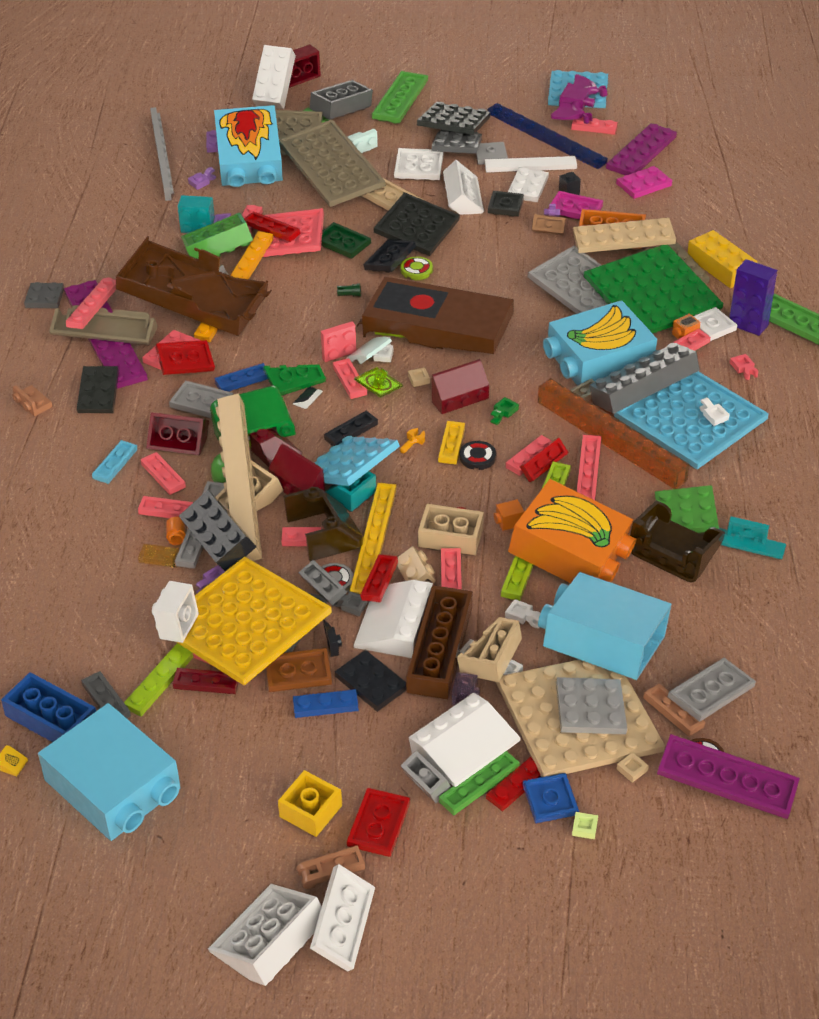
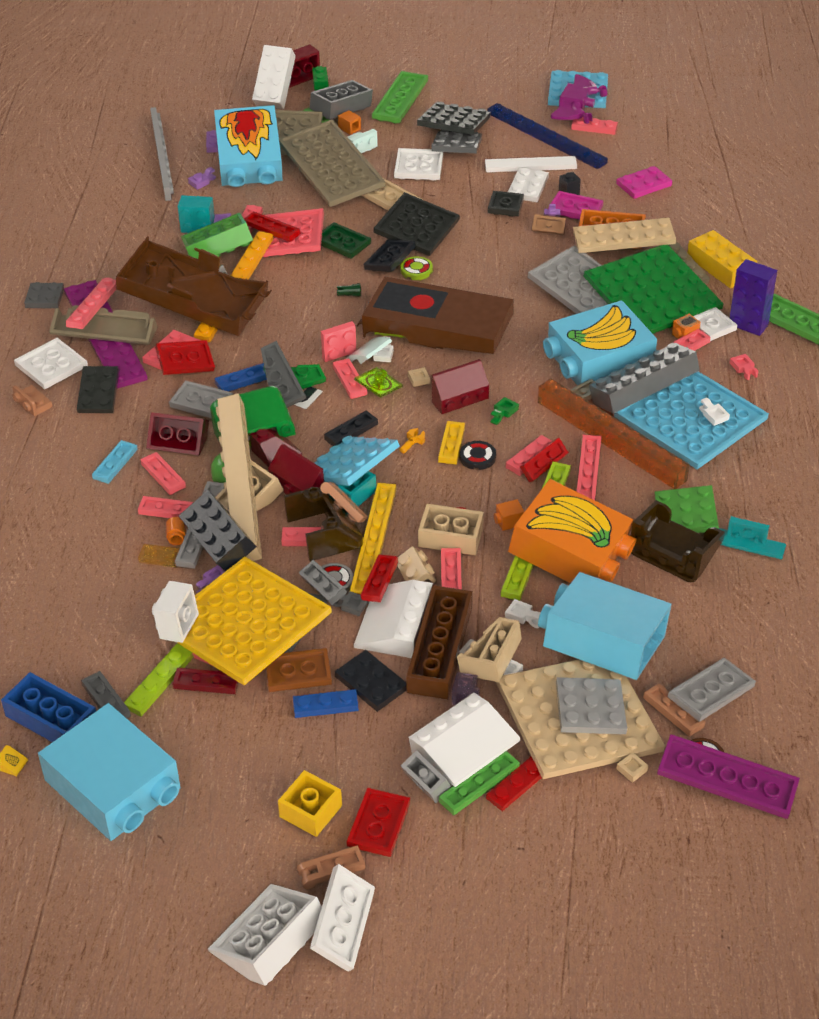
(50, 363): none -> white plate
(281, 375): none -> dark grey wing
(320, 78): none -> green brick
(333, 640): black plate -> none
(344, 501): none -> nougat plate
(349, 122): none -> orange brick
(462, 190): white slope -> none
(491, 151): light grey plate -> none
(550, 798): blue plate -> none
(585, 825): yellowish green plate -> none
(641, 149): magenta plate -> none

